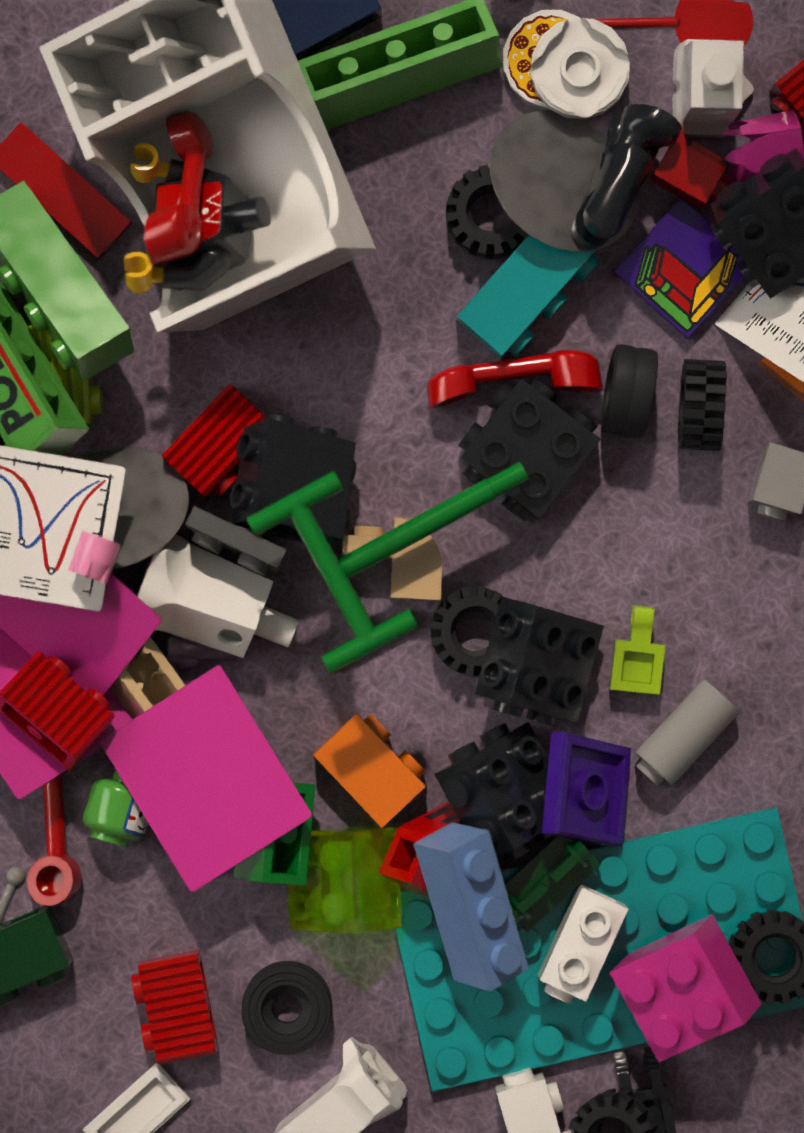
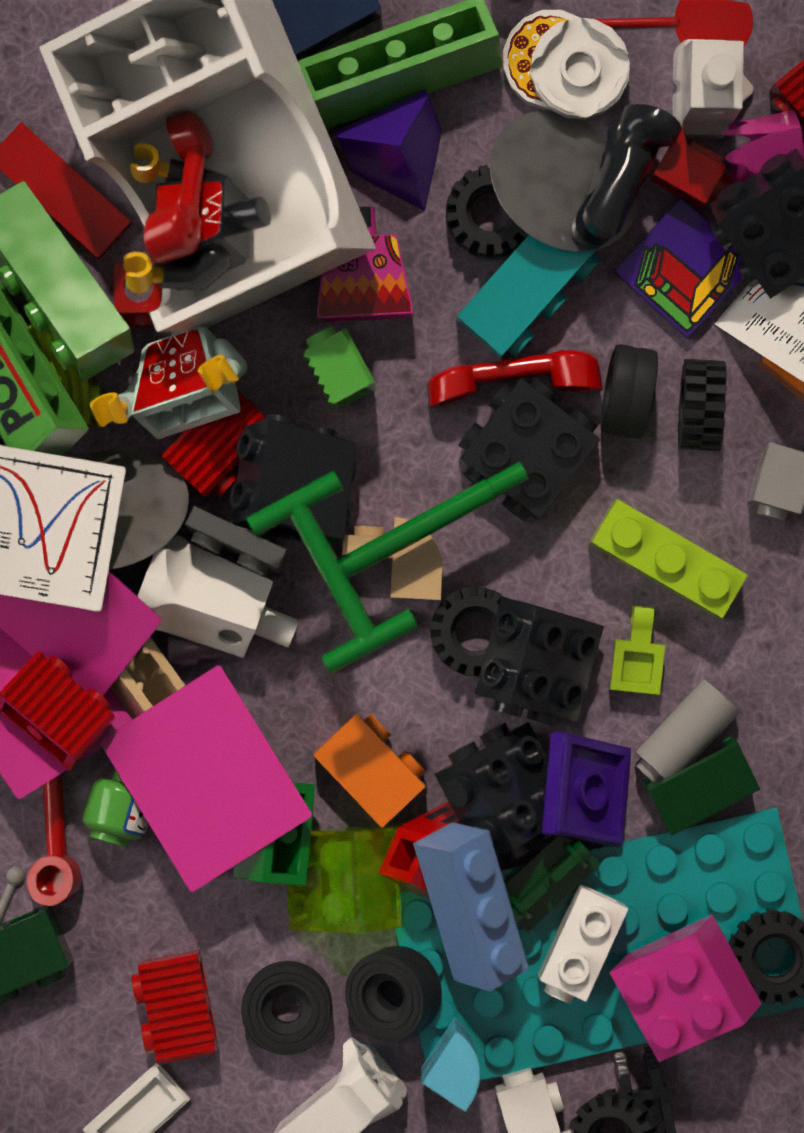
(94, 557): bright pink hose -> none
(134, 313): none -> red bracket
(178, 385): none -> torso
(338, 367): none -> bright green brick
(366, 993): none -> black tyre
(368, 285): none -> torso
(396, 148): none -> dark purple slope
(453, 1066): none -> medium azure brick
(668, 559): none -> lime brick
(702, 788): none -> dark green hinge

